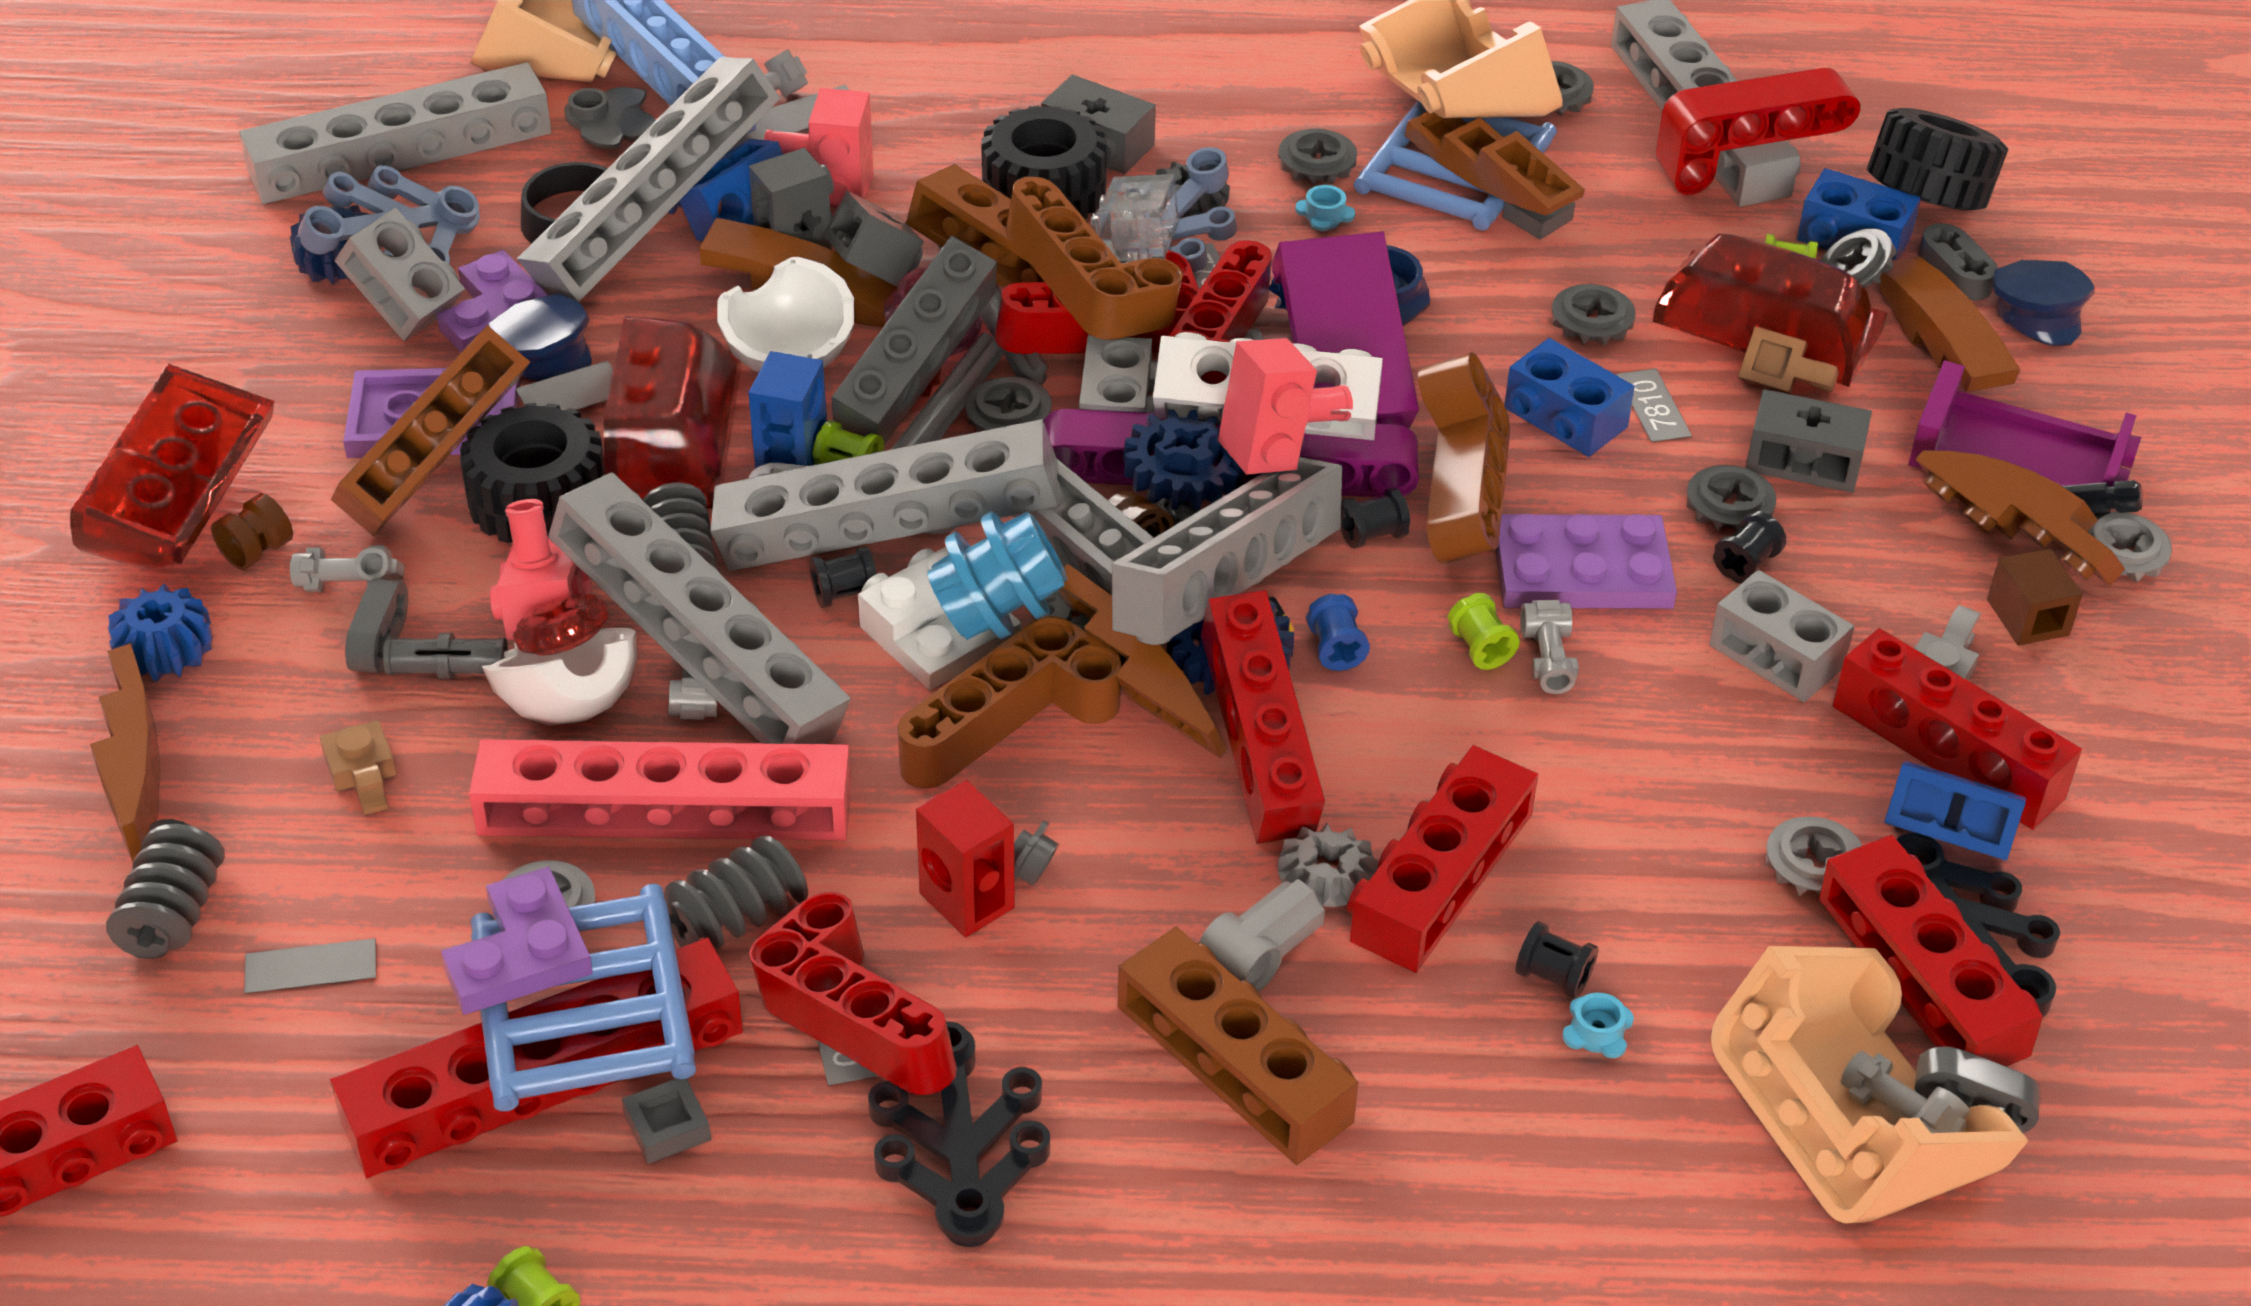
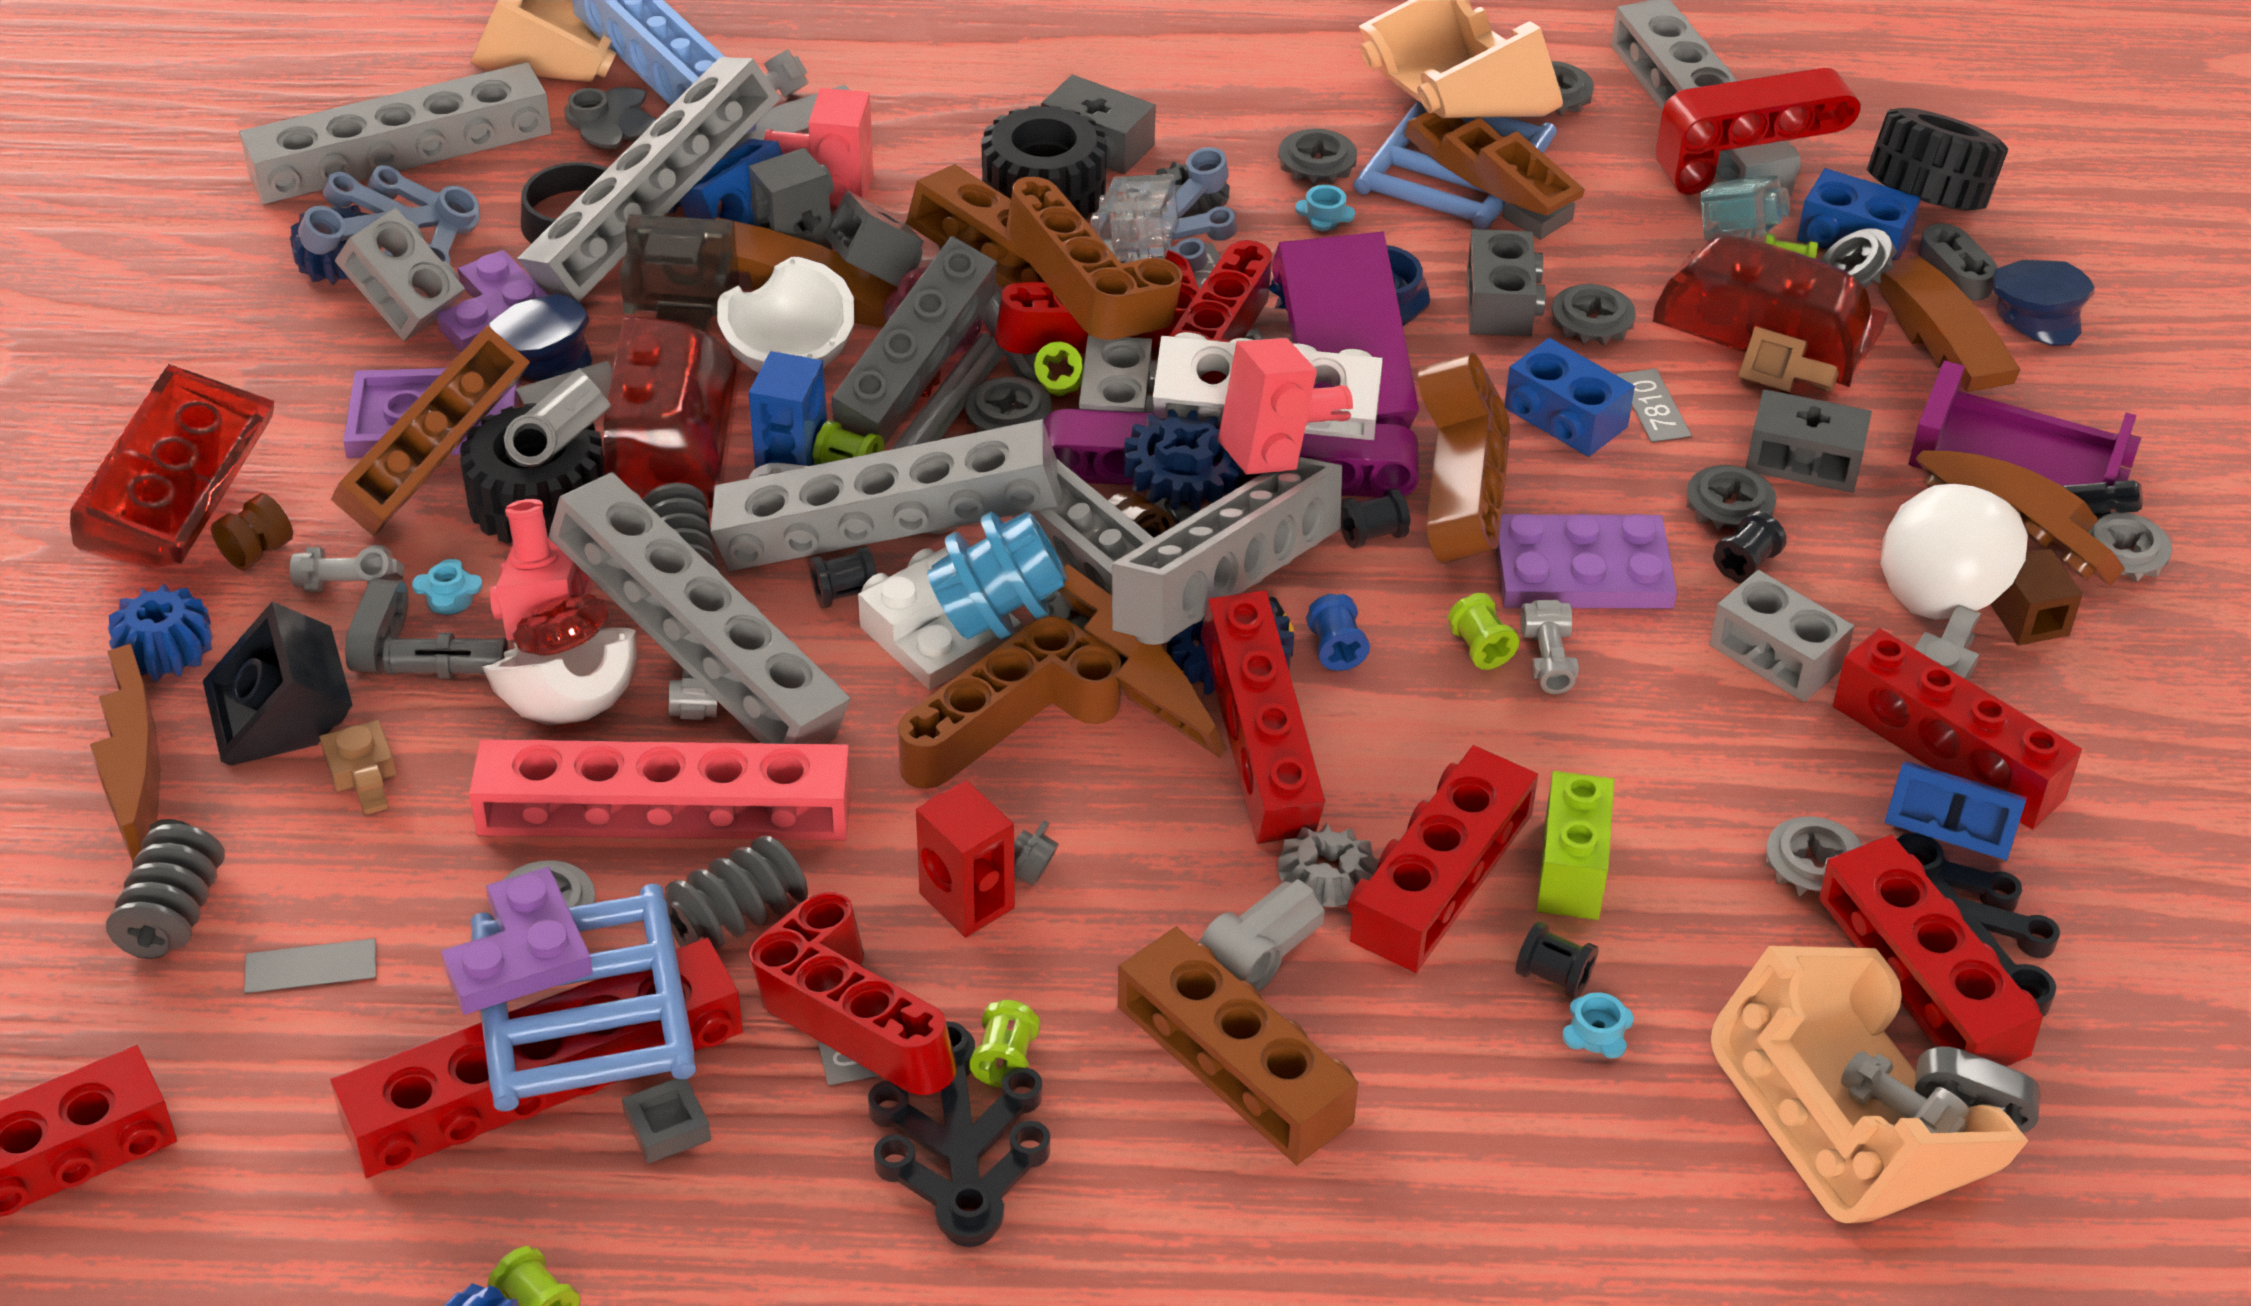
(276, 687): none -> black slope
(447, 587): none -> medium azure plate
(559, 417): none -> light grey piece
(678, 267): none -> clear smoke panel
(1004, 1043): none -> lime bush
(1054, 353): none -> lime bush
(1504, 282): none -> dark grey brick
(1575, 845): none -> lime brick
(1744, 206): none -> clear light blue brick
(1952, 550): none -> white cylinder

